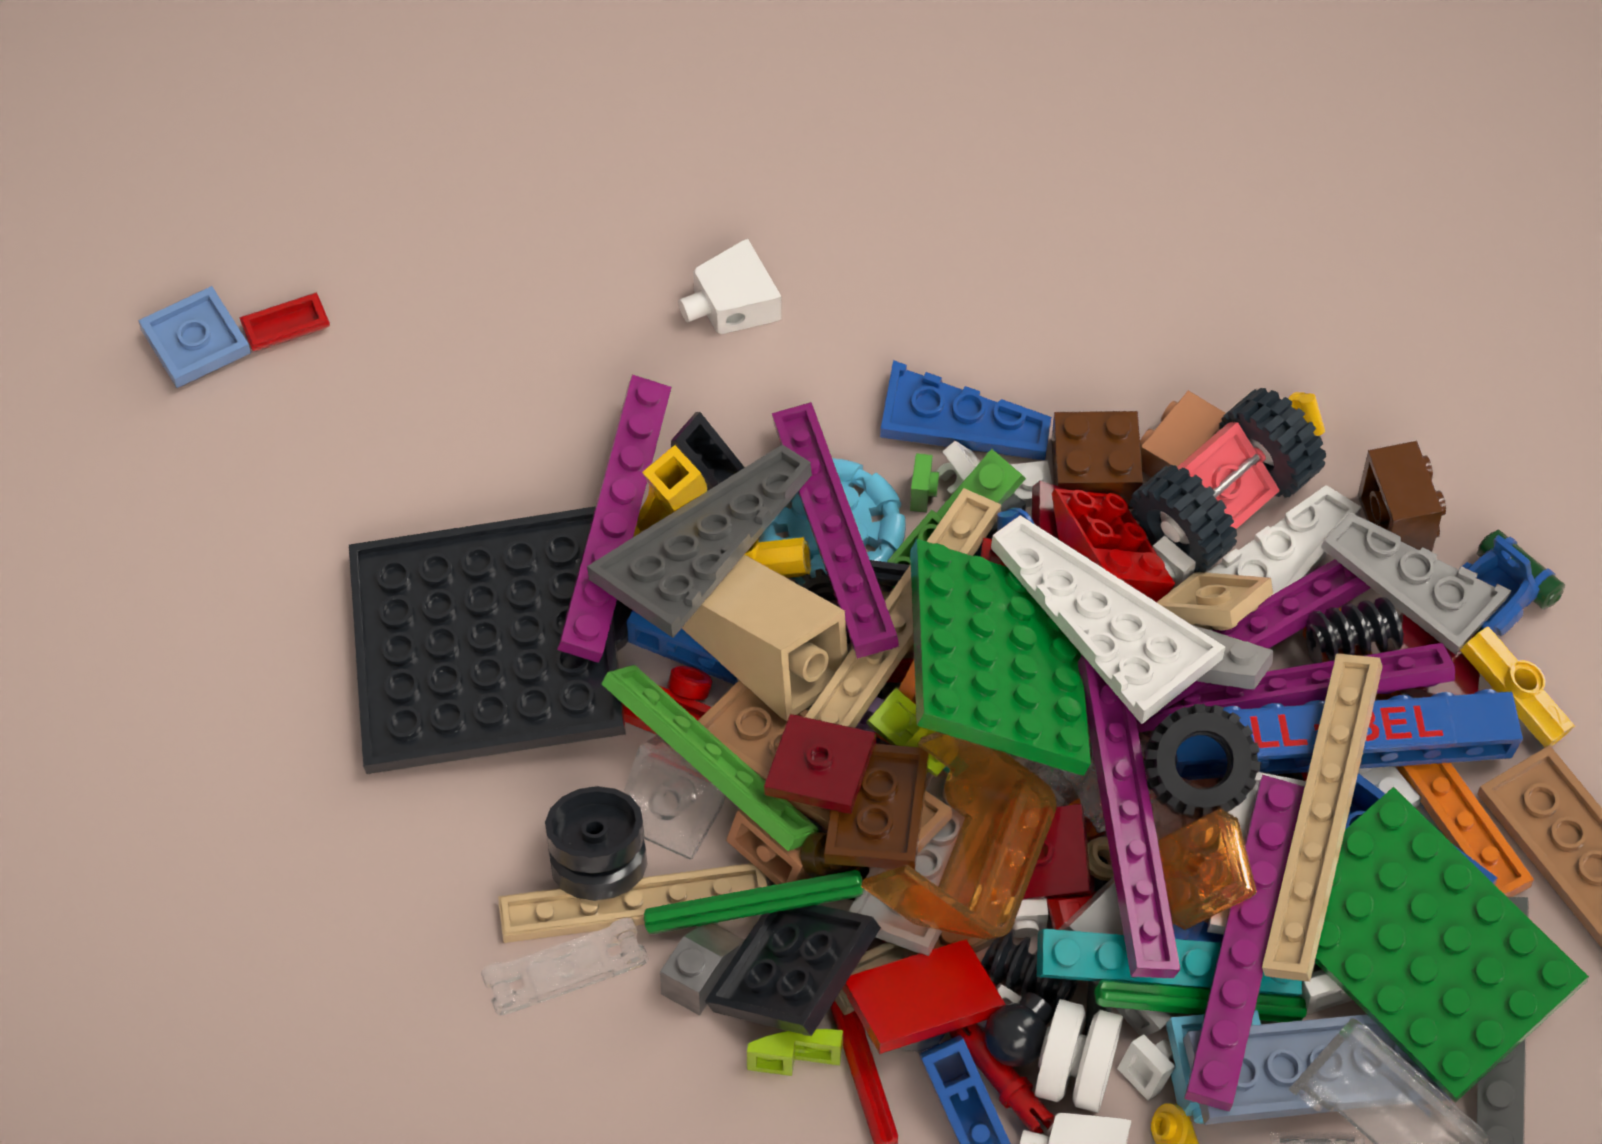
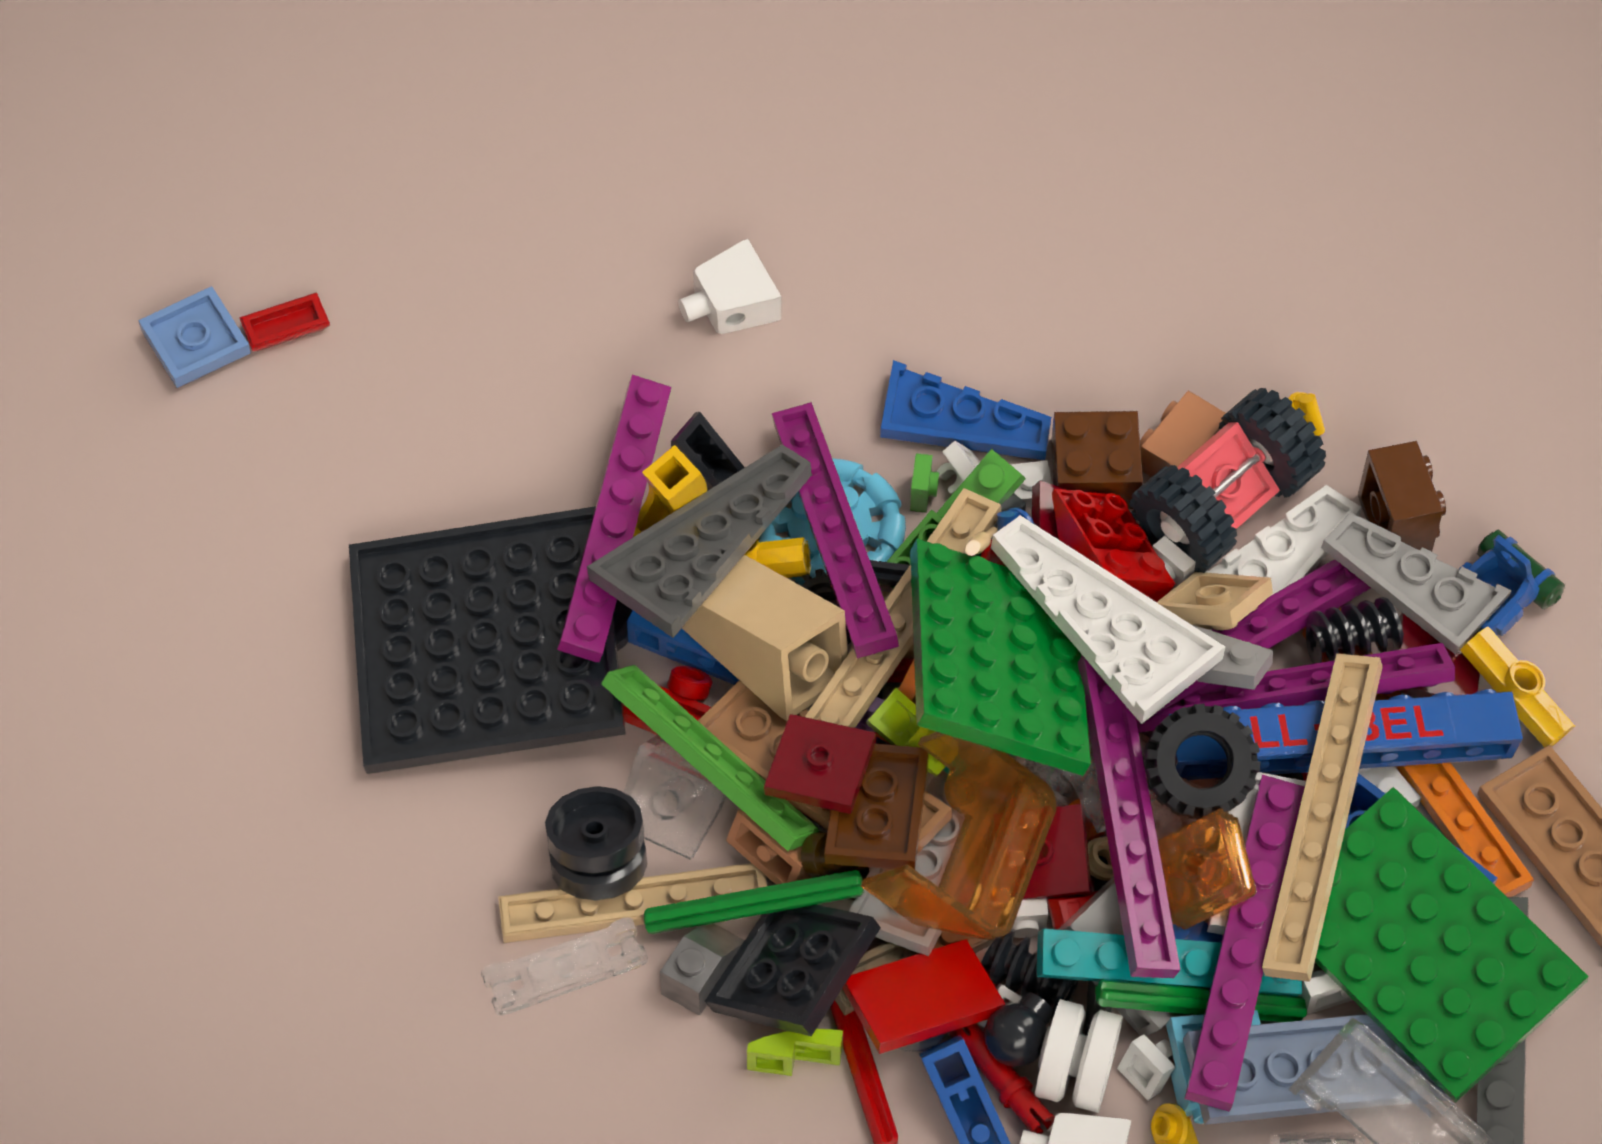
(980, 541): none -> tan piece

